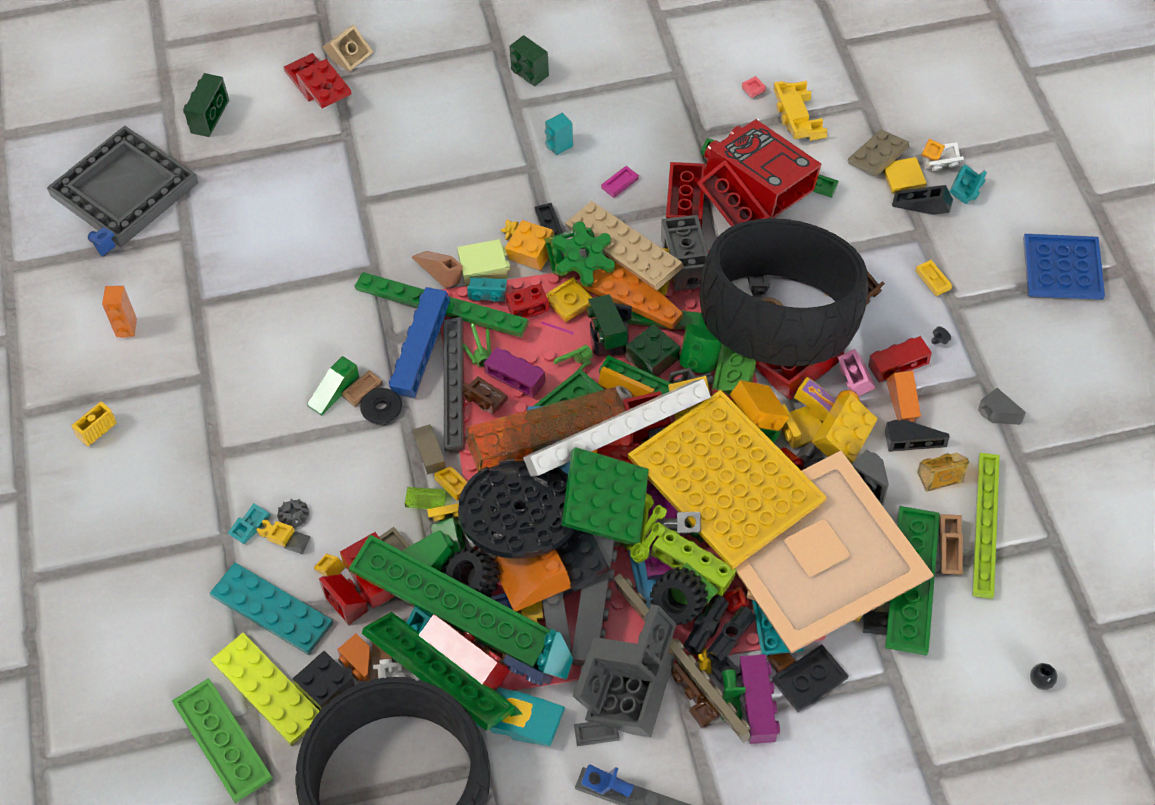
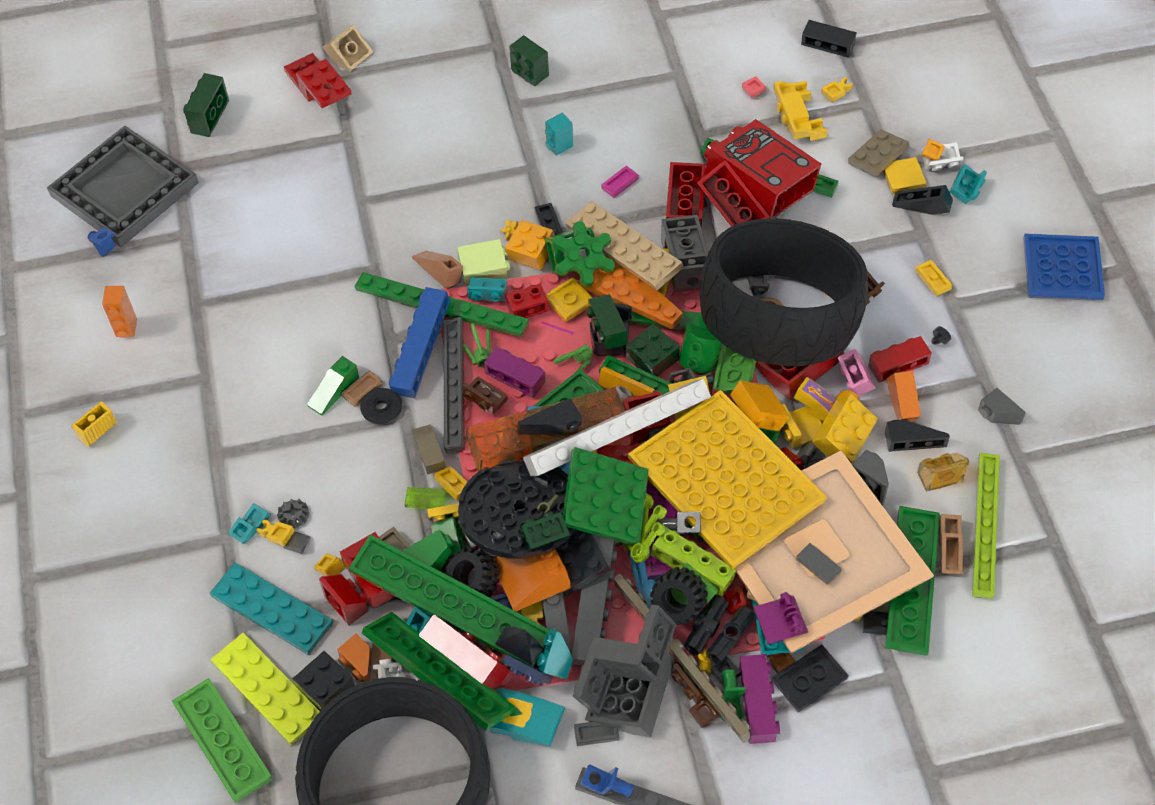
(519, 643): none -> black slope
(545, 530): none -> dark green bracket
(547, 506): none -> olive hand
(552, 421): none -> black slope
(780, 619): none -> magenta hinge
(818, 563): none -> dark grey tile
(828, 38): none -> black brick
(835, 90): none -> yellow plate
(1043, 676): black piece -> none

